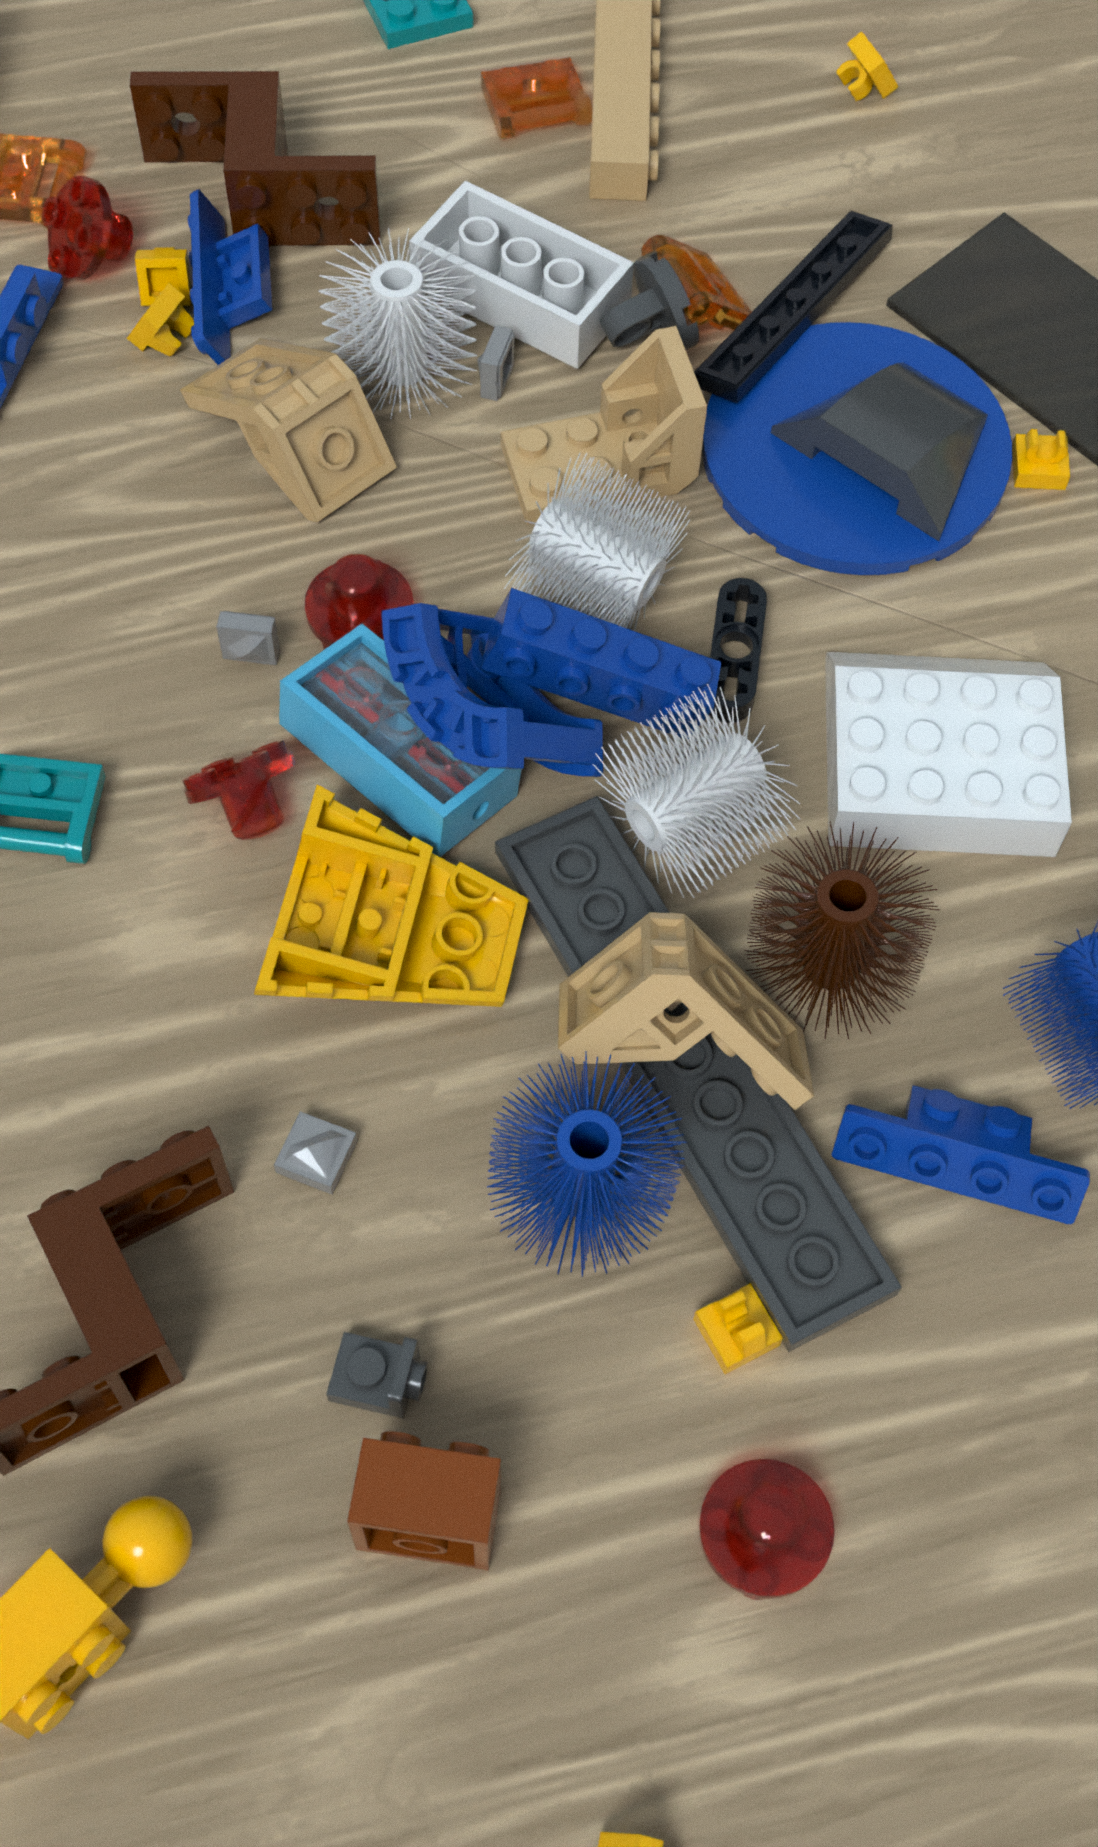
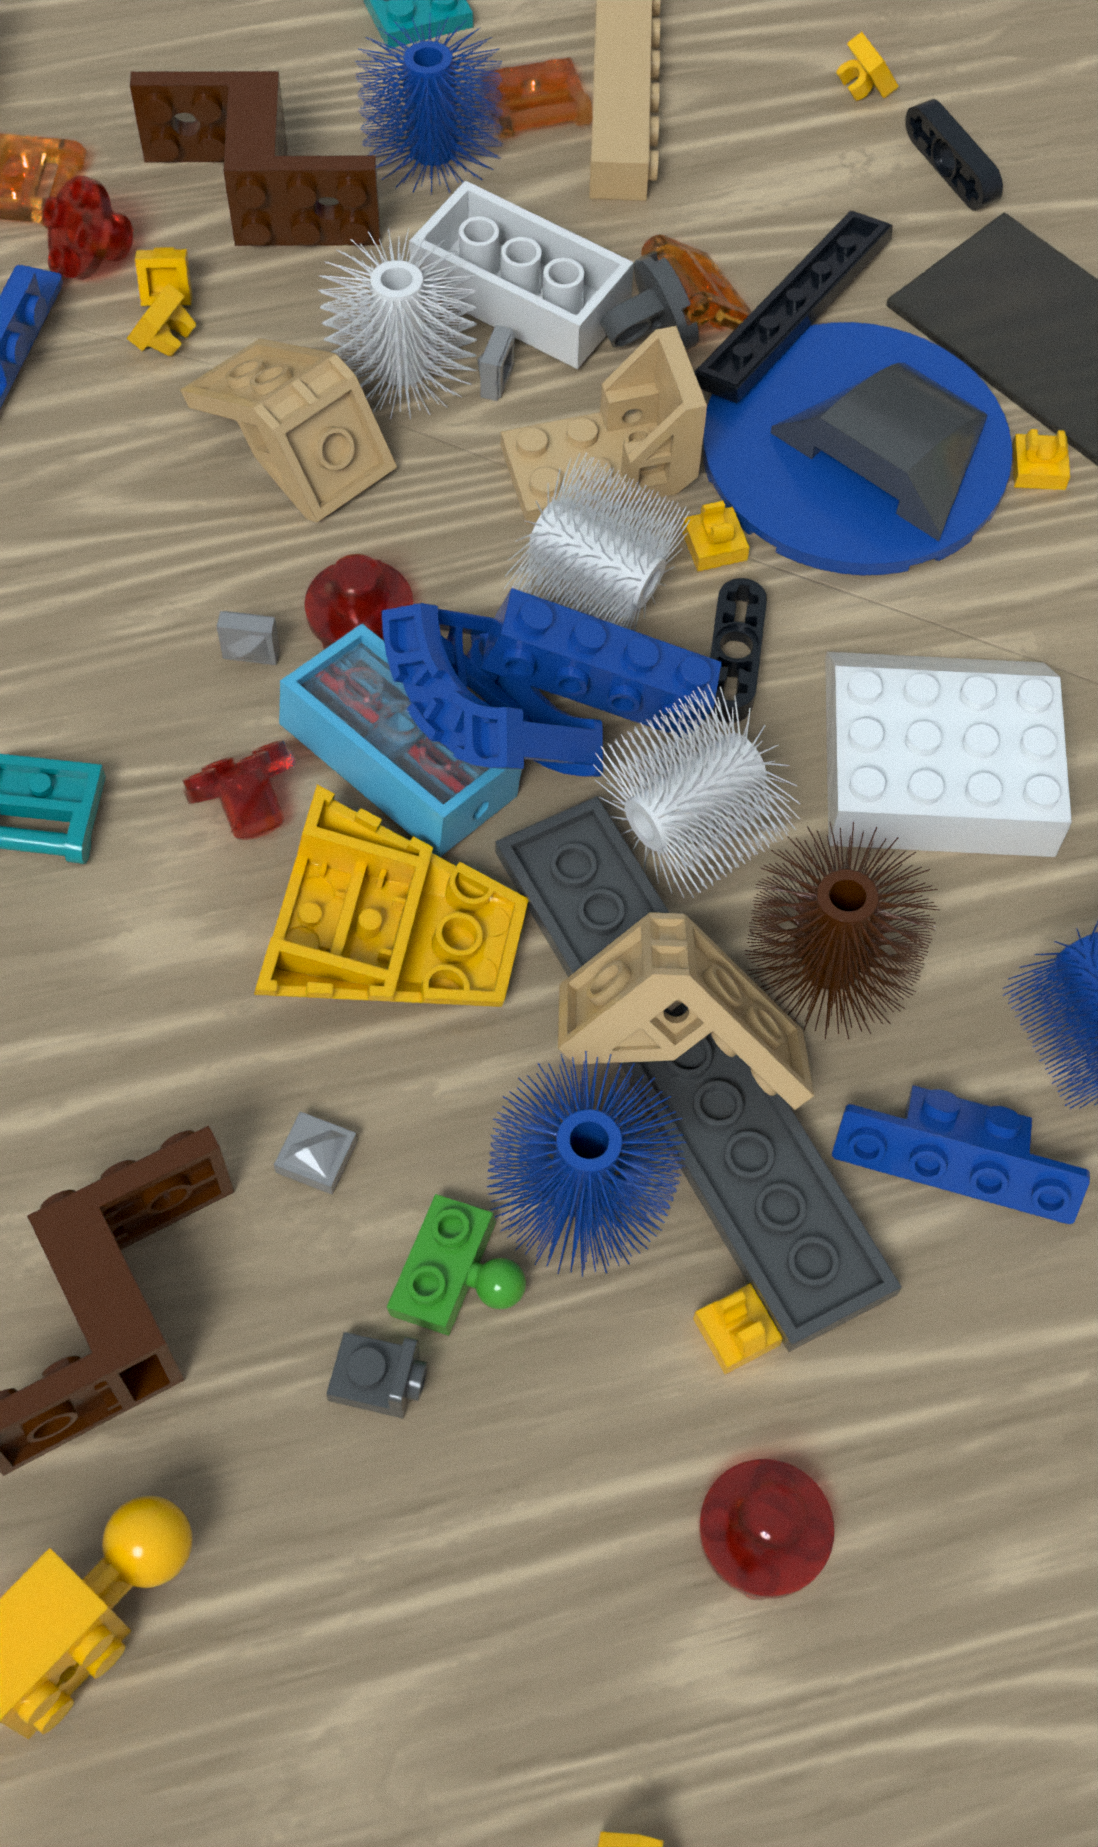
(227, 275): blue bracket -> none
(425, 1500): dark orange brick -> none
(430, 103): none -> blue piece
(448, 1263): none -> bright green plate
(715, 537): none -> yellow tile
(954, 154): none -> black beam

